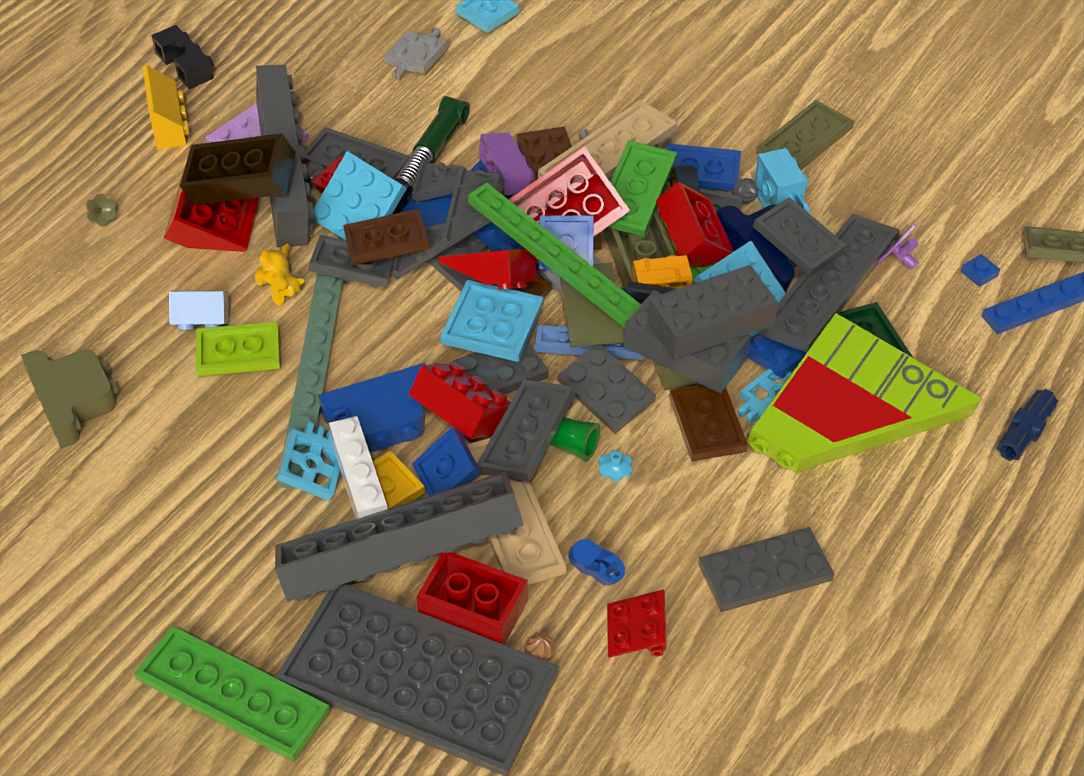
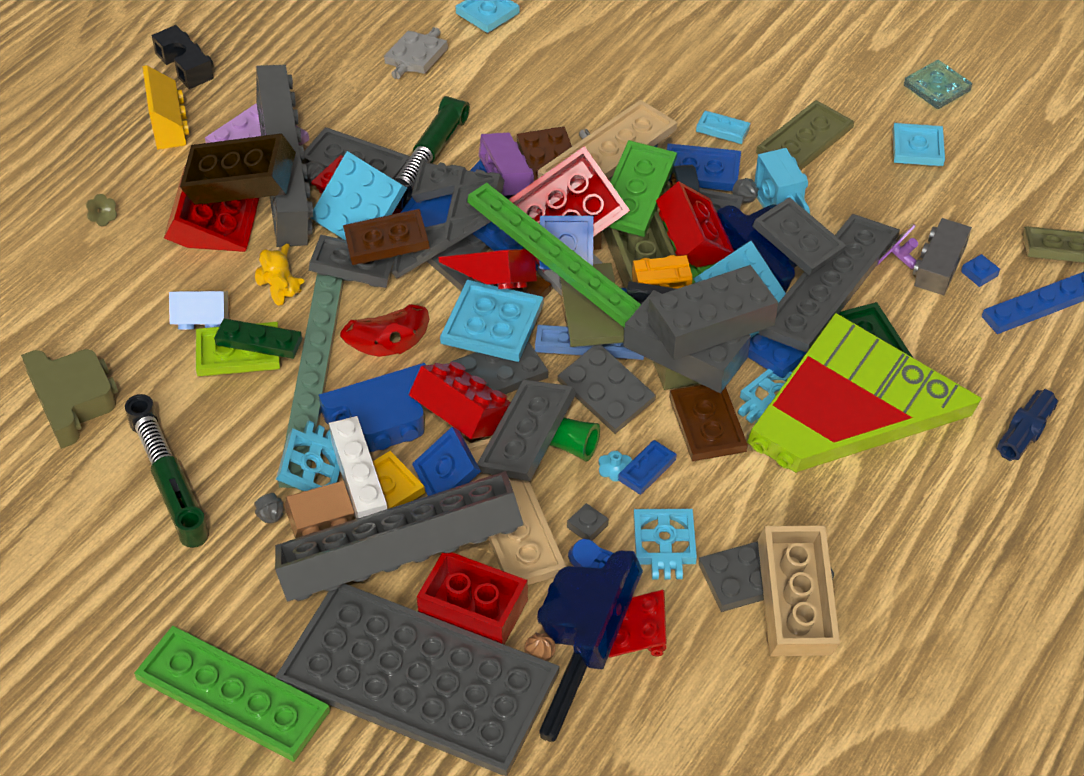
(167, 472): none -> piece
(258, 338): none -> dark green plate
(269, 508): none -> dark grey plate
(318, 509): none -> medium nougat brick
(364, 334): none -> red piece
(563, 698): none -> black axle
(587, 522): none -> dark grey plate
(589, 606): none -> clear blue brick
(647, 467): none -> blue plate
(665, 559): none -> medium azure piece
(723, 127): none -> medium azure plate
(798, 591): none -> tan brick
(918, 144): none -> medium azure plate
(938, 84): none -> clear light blue plate
(941, 256): none -> flat silver brick

